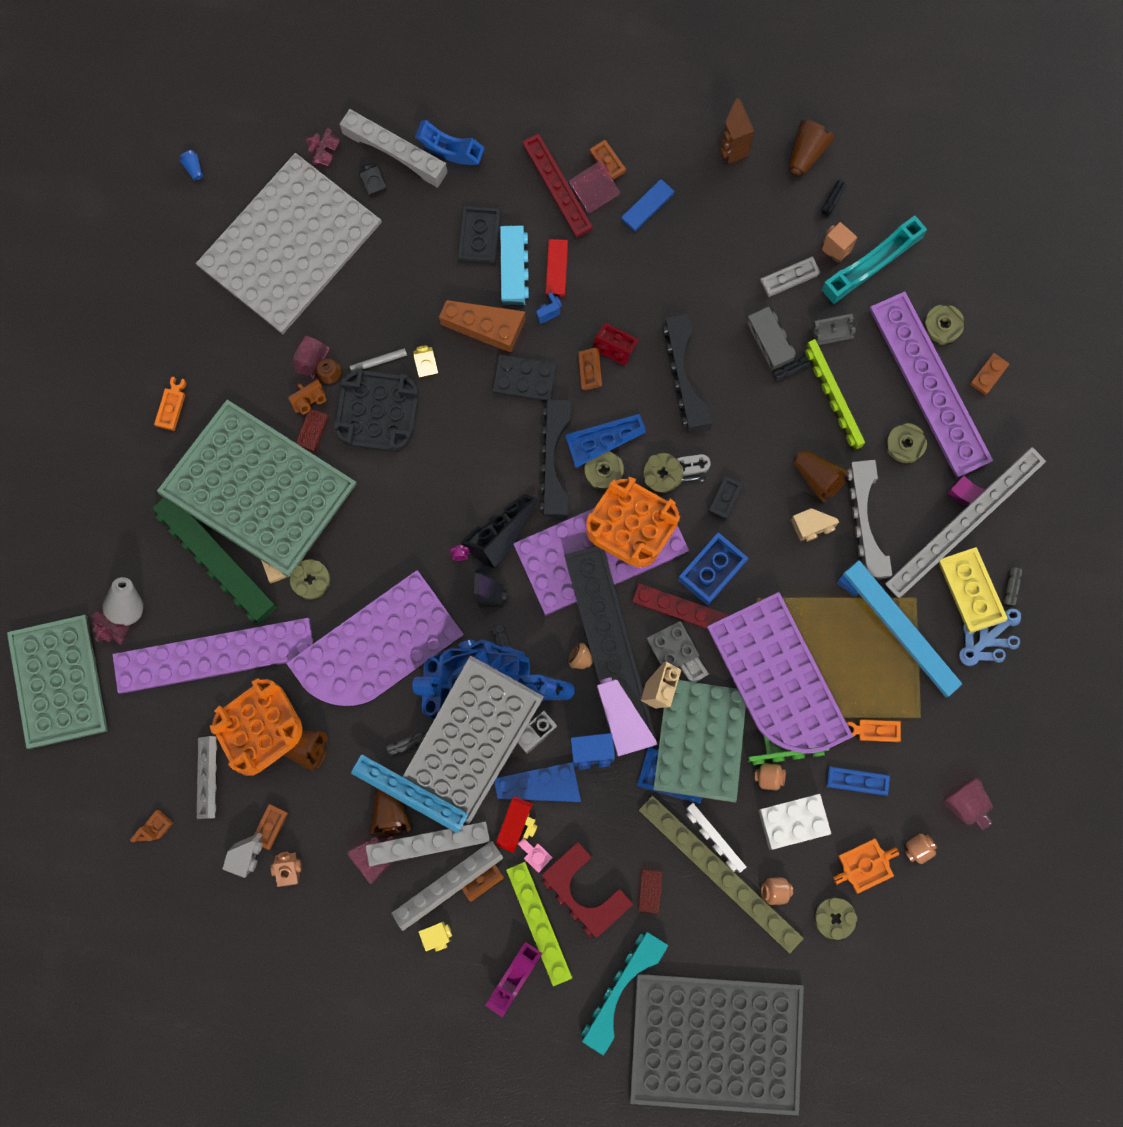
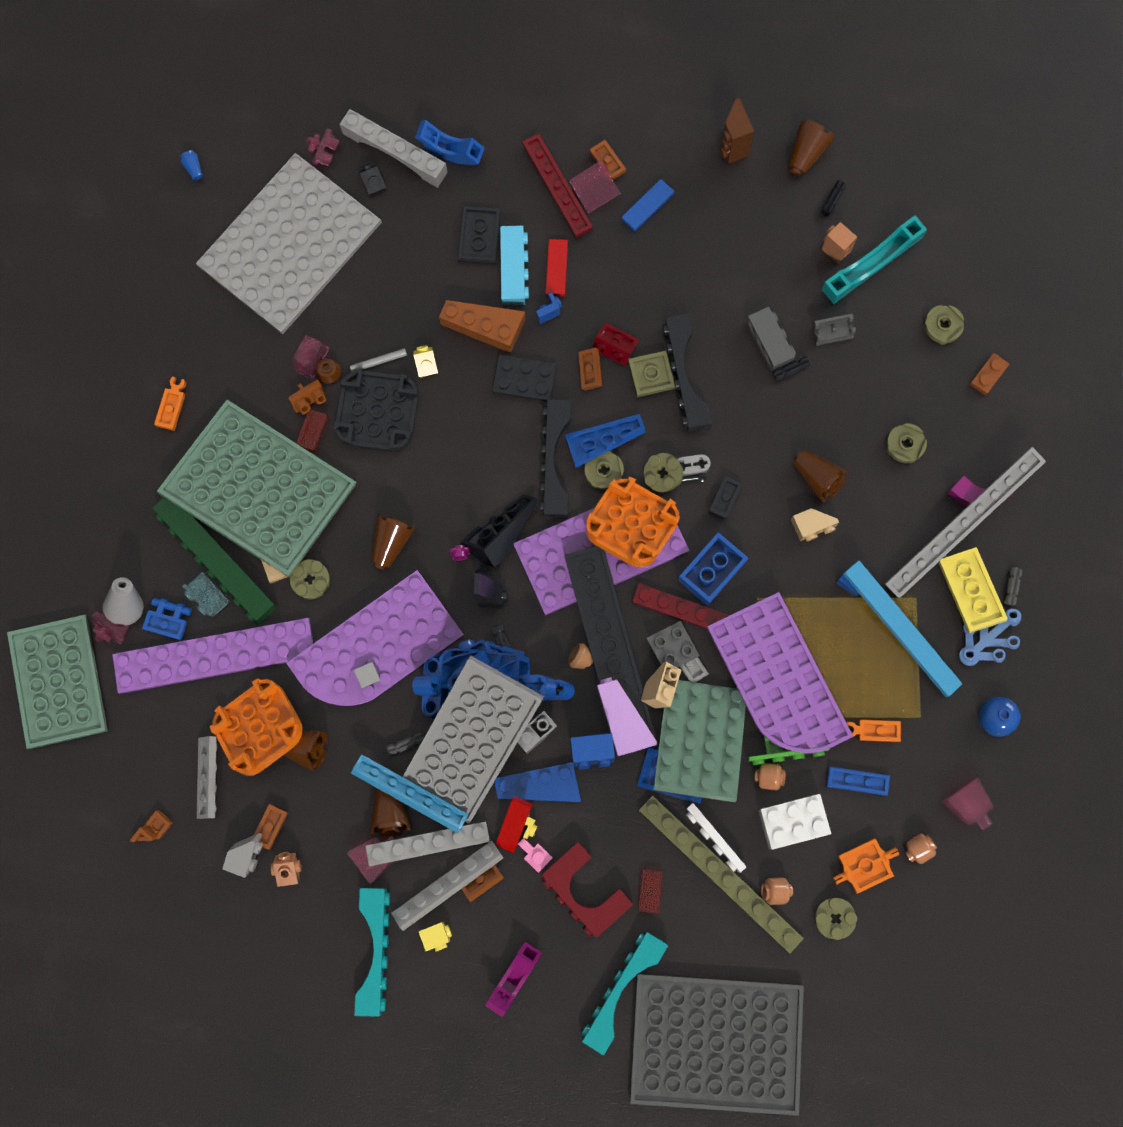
(166, 625): none -> blue plate
(206, 594): none -> clear light blue bracket
(367, 674): none -> light grey tile
(369, 998): none -> teal arch
(389, 540): none -> reddish brown cone
(539, 924): lime plate -> none
(651, 373): none -> olive plate
(790, 276): light grey tile -> none
(837, 401): lime plate -> none
(862, 476): light grey arch -> none
(931, 385): medium lavender plate -> none
(999, 716): none -> blue cylinder

